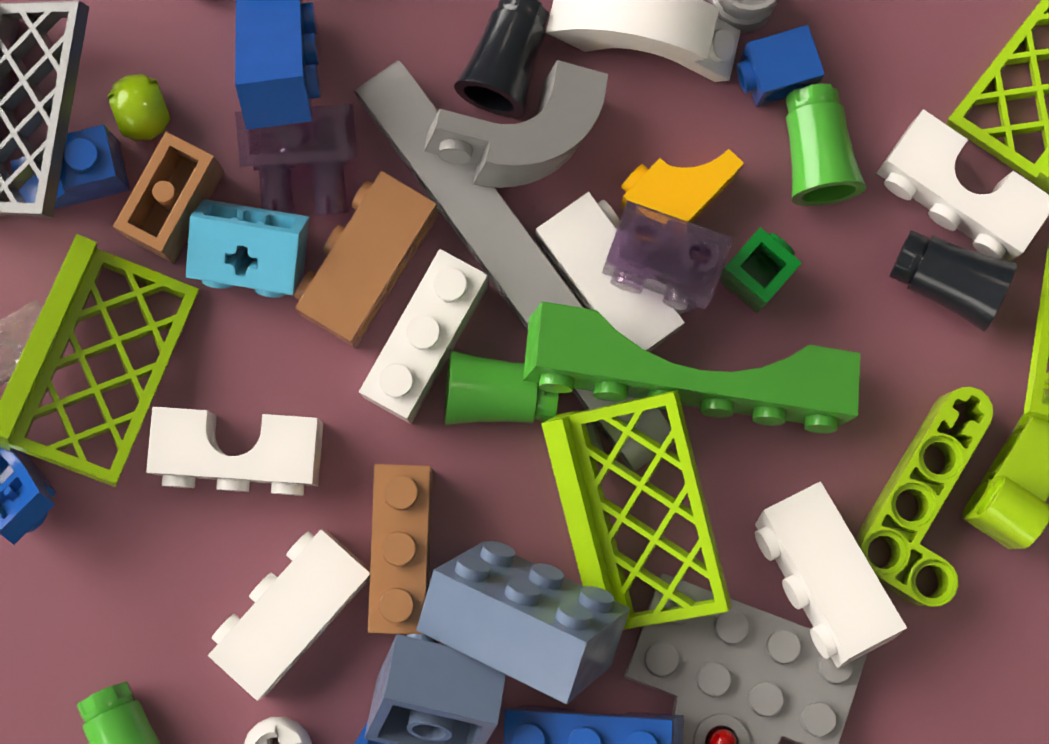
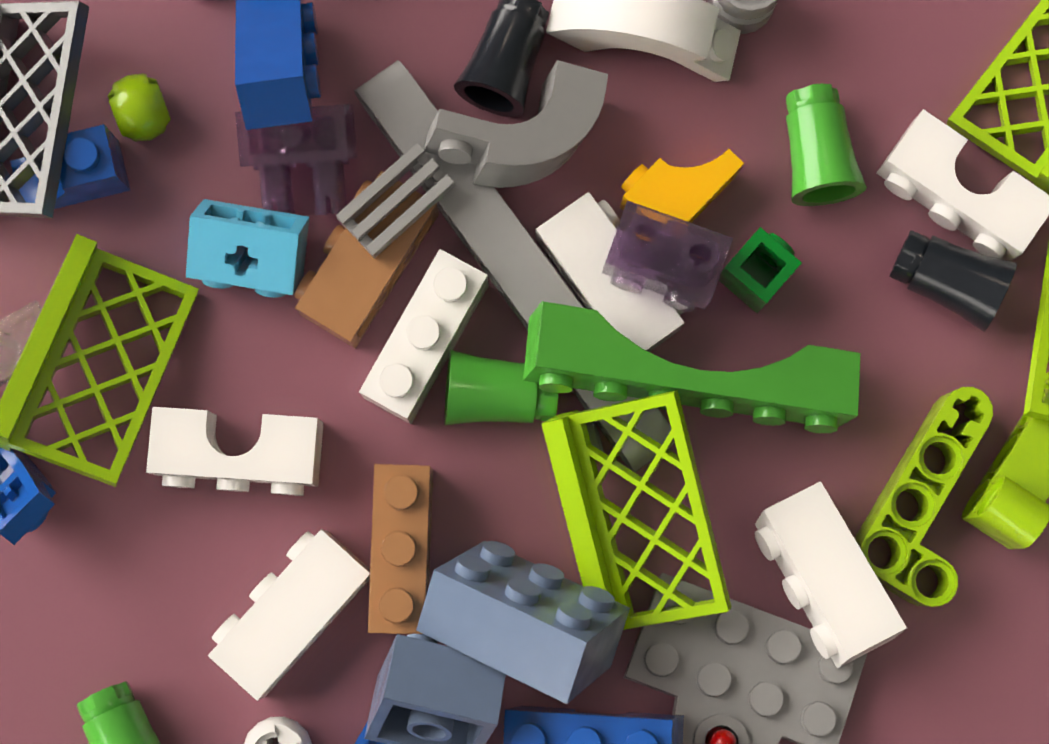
(167, 196): medium nougat brick -> none
(381, 185): none -> light grey tile
(779, 65): blue brick -> none

